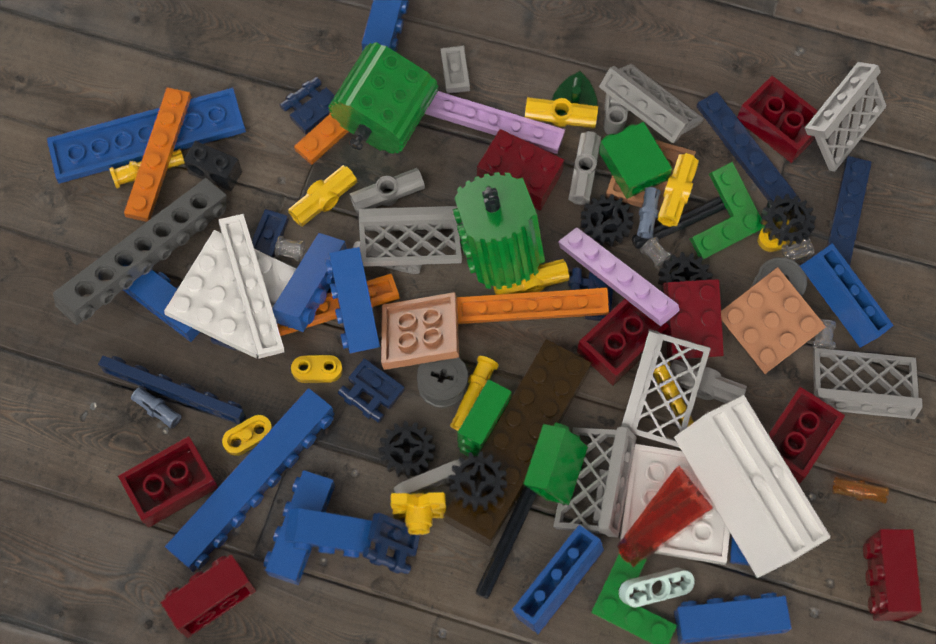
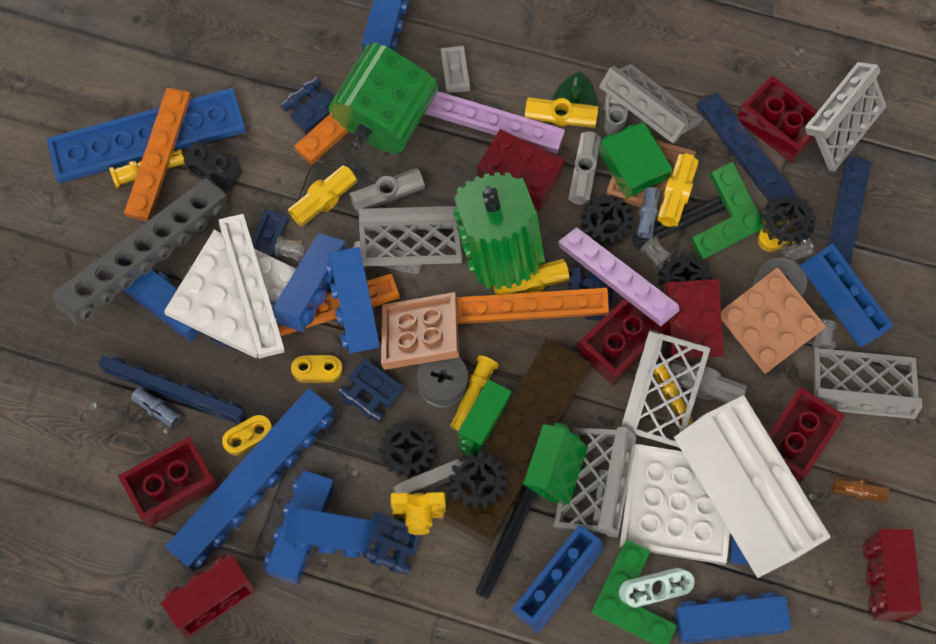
(666, 516): clear red slope -> none

